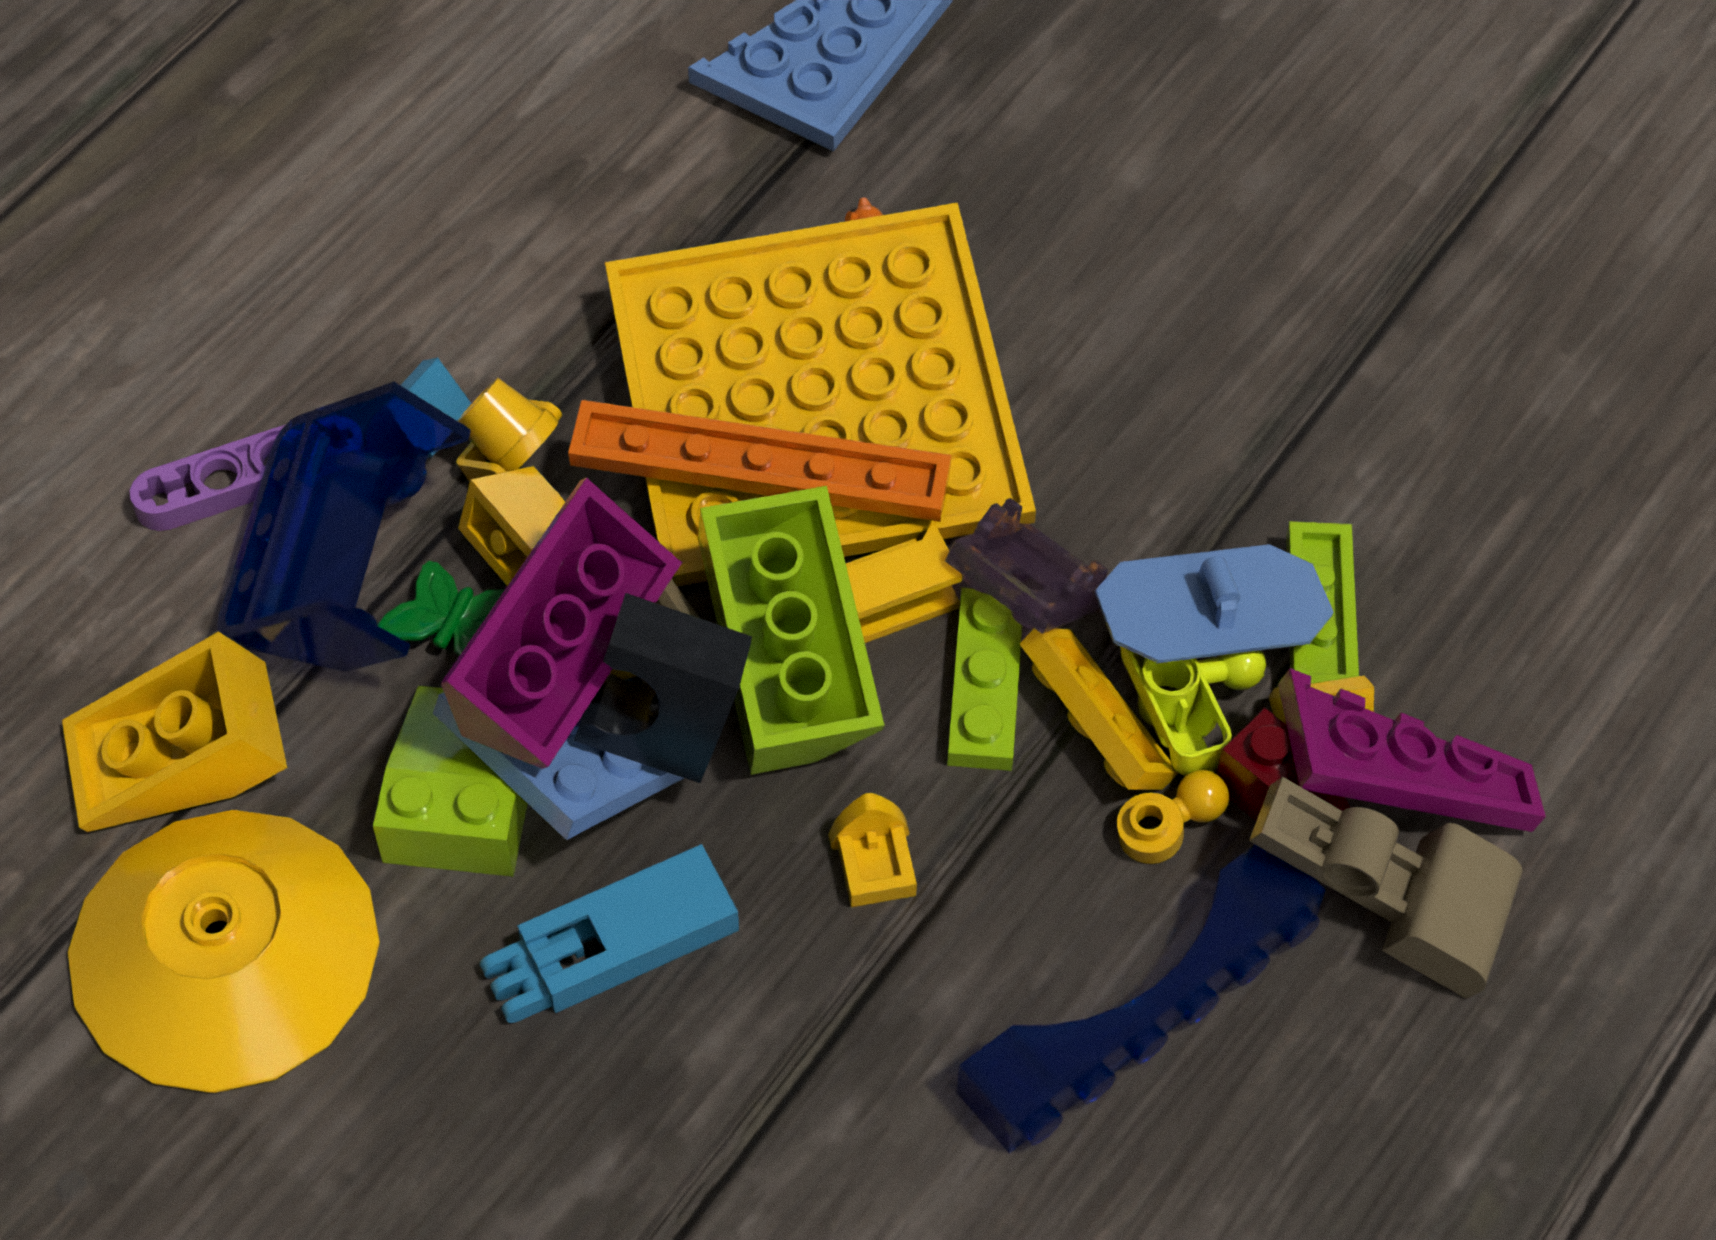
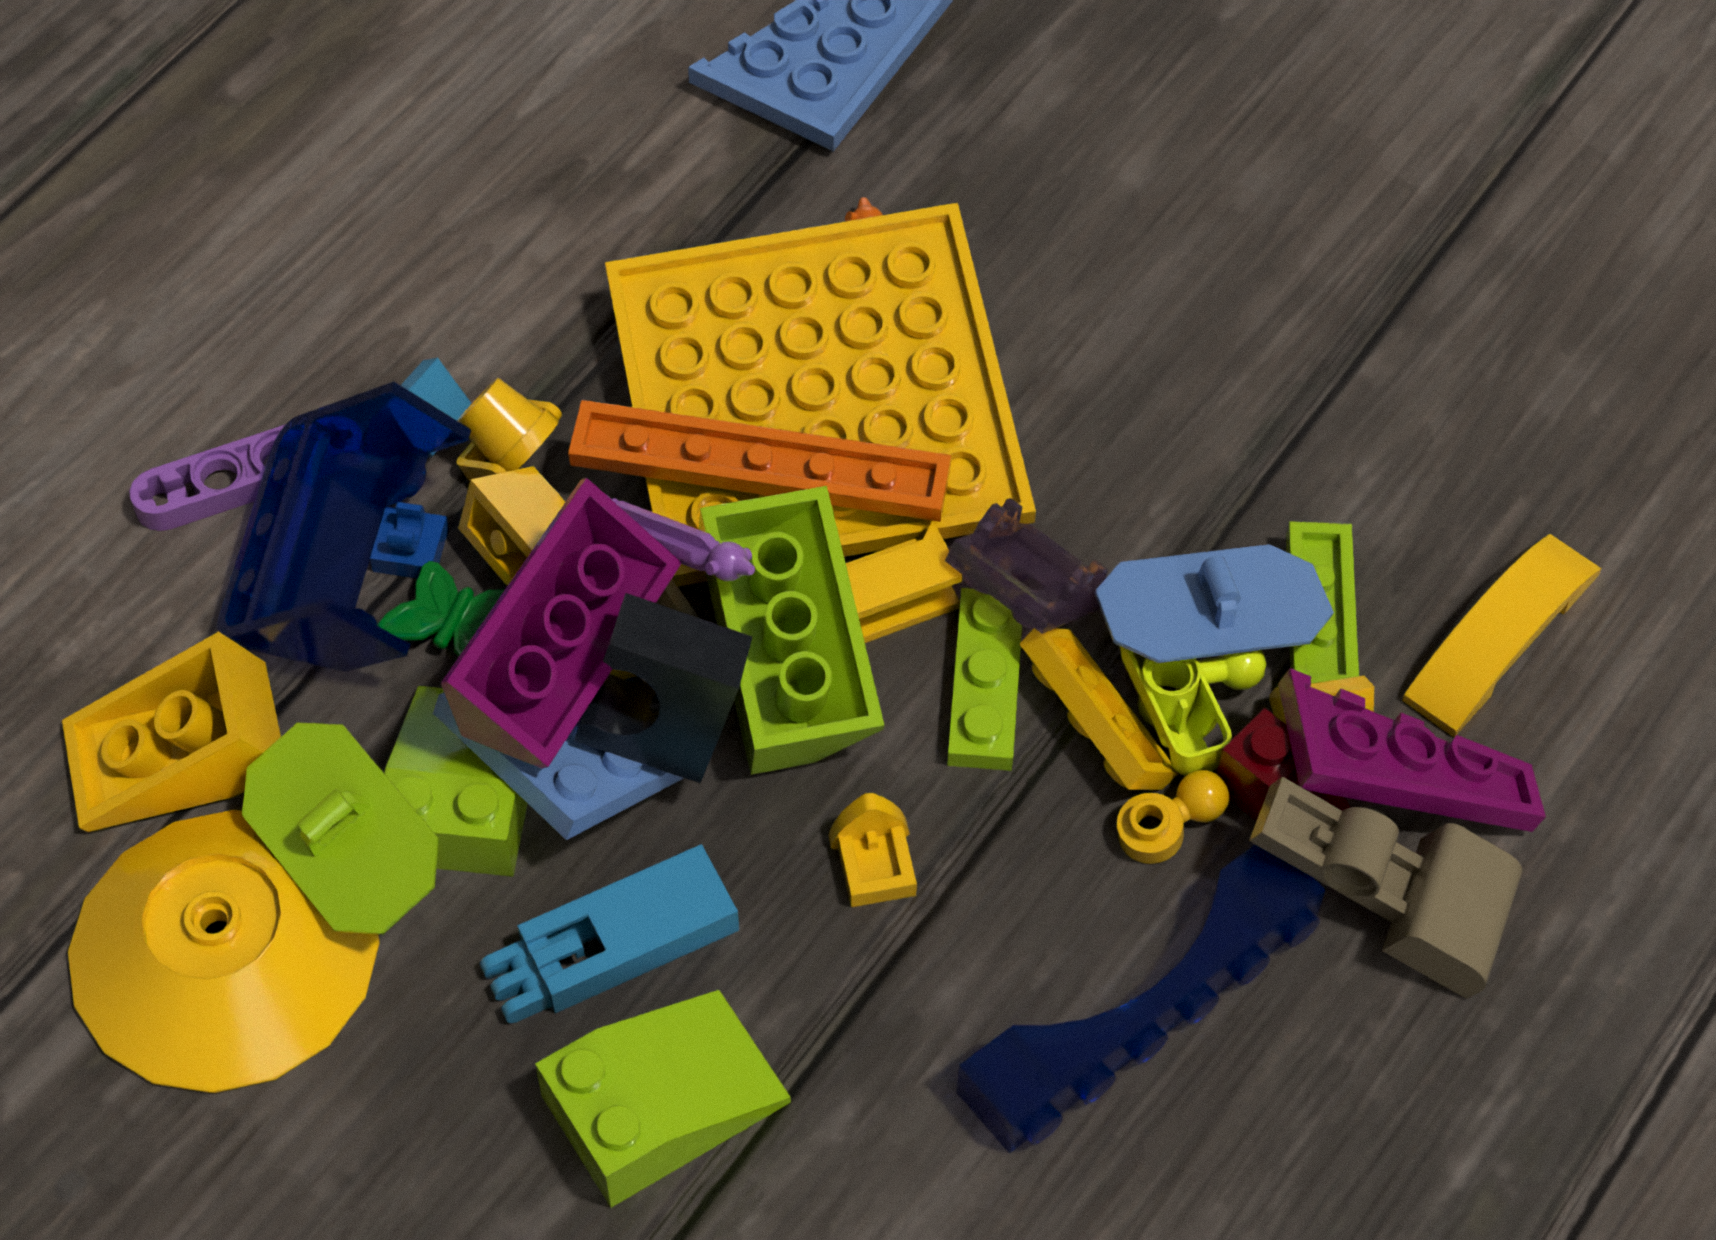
(340, 828): none -> lime shield
(408, 540): none -> blue tile
(658, 1091): none -> lime slope
(692, 546): none -> medium lavender wheel
(1498, 632): none -> yellow slope

